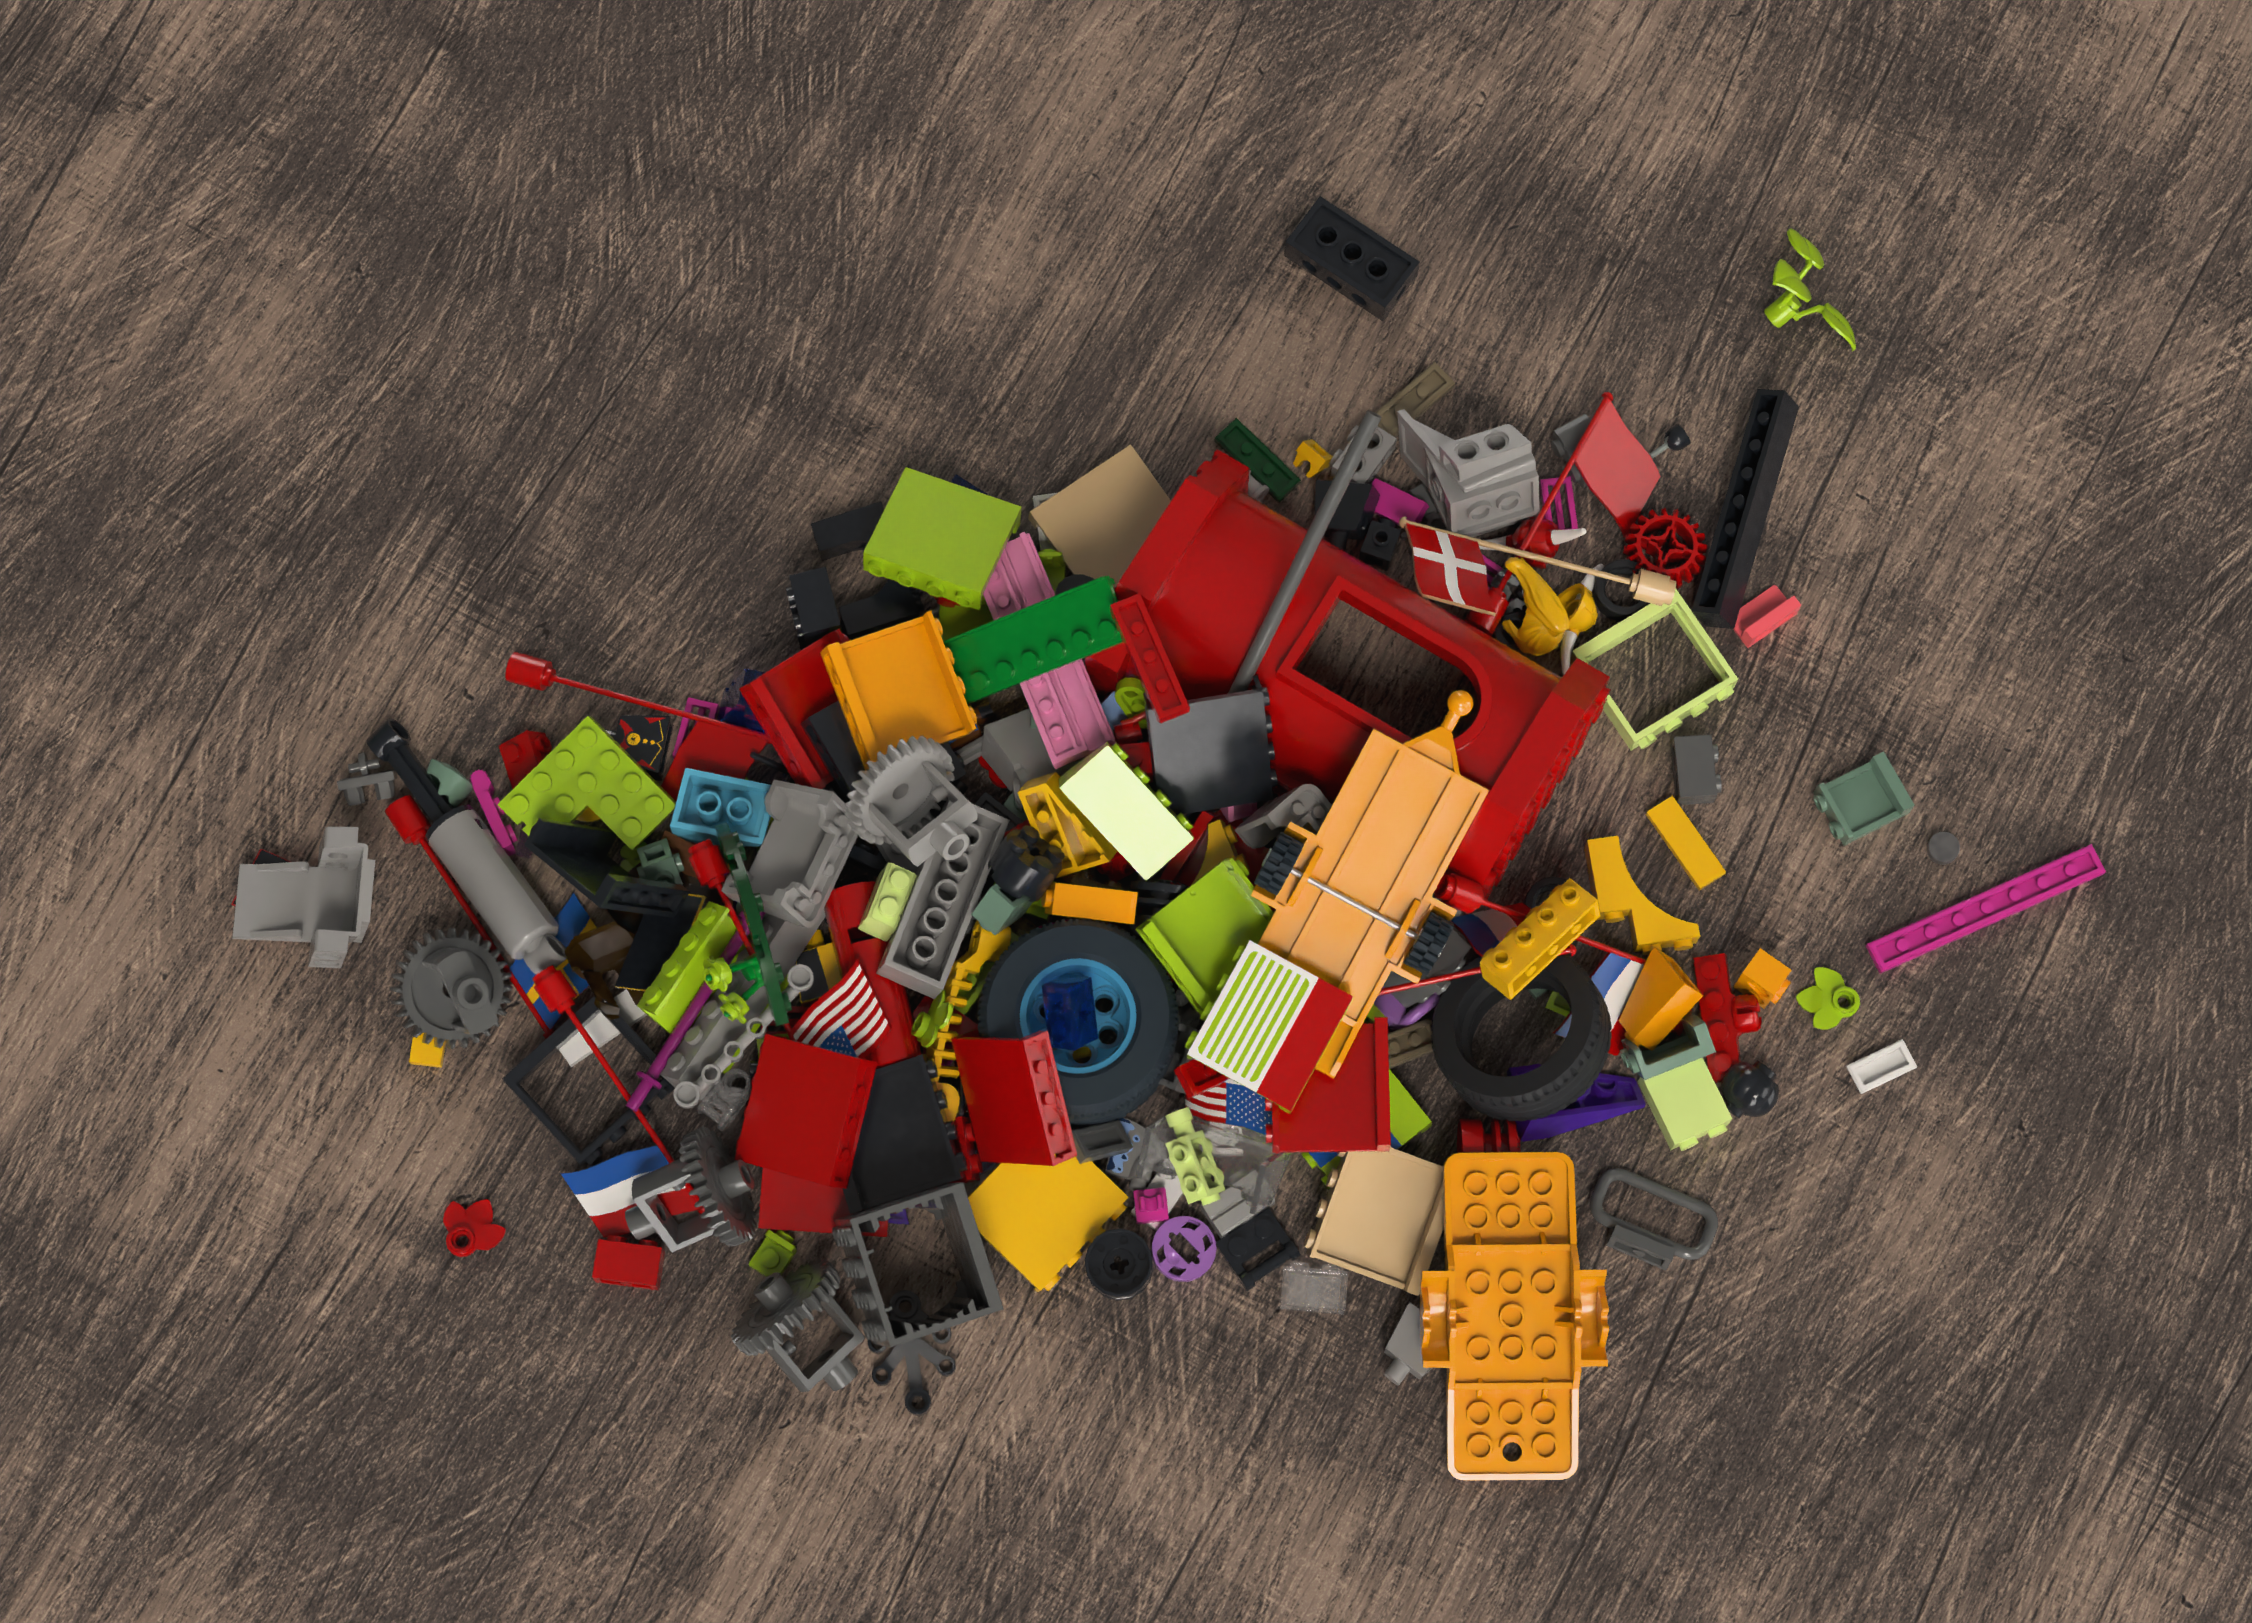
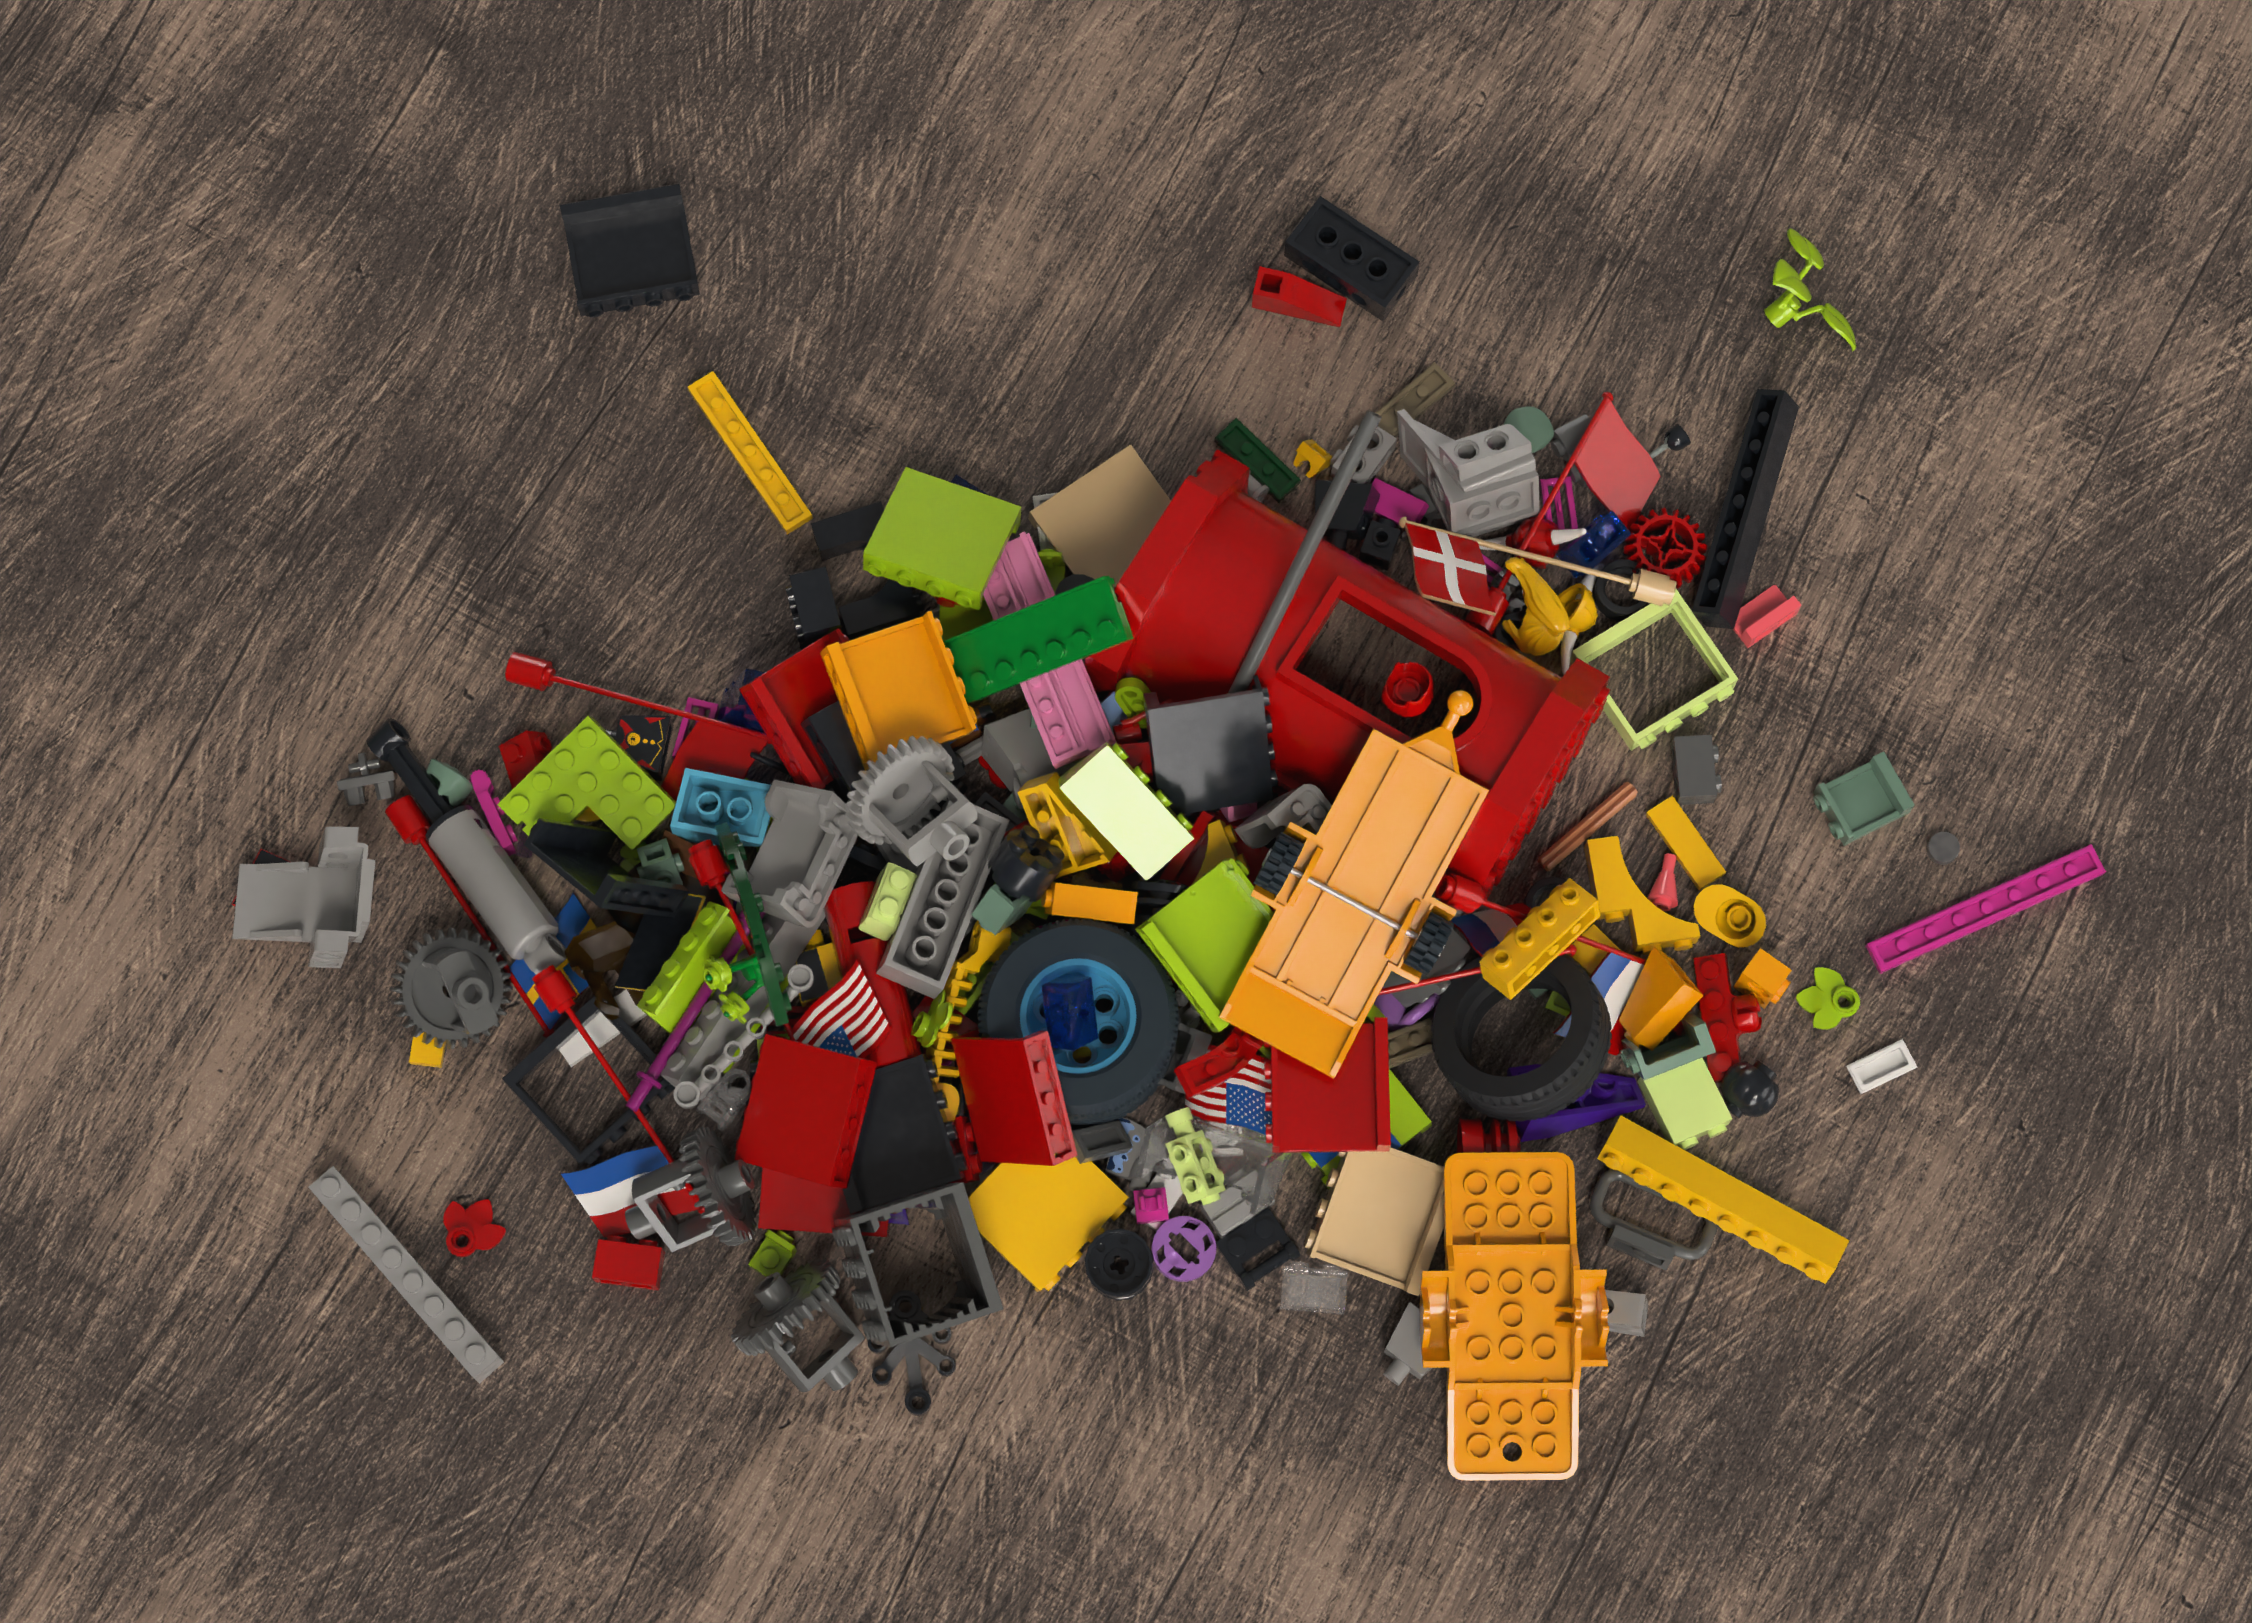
(406, 1274): none -> light grey brick
(630, 250): none -> black panel
(750, 452): none -> yellow plate
(1149, 658): red gear -> none
(1268, 1025): panel -> none
(1296, 297): none -> red slope
(1408, 689): none -> red hair
(1533, 425): none -> sand green hair
(1587, 826): none -> nougat axle
(1589, 956): none -> yellow piece
(1600, 540): none -> clear blue brick
(1628, 1313): none -> light grey torso
(1664, 889): none -> coral cone
(1723, 1200): none -> yellow brick
(1730, 915): none -> yellow piece

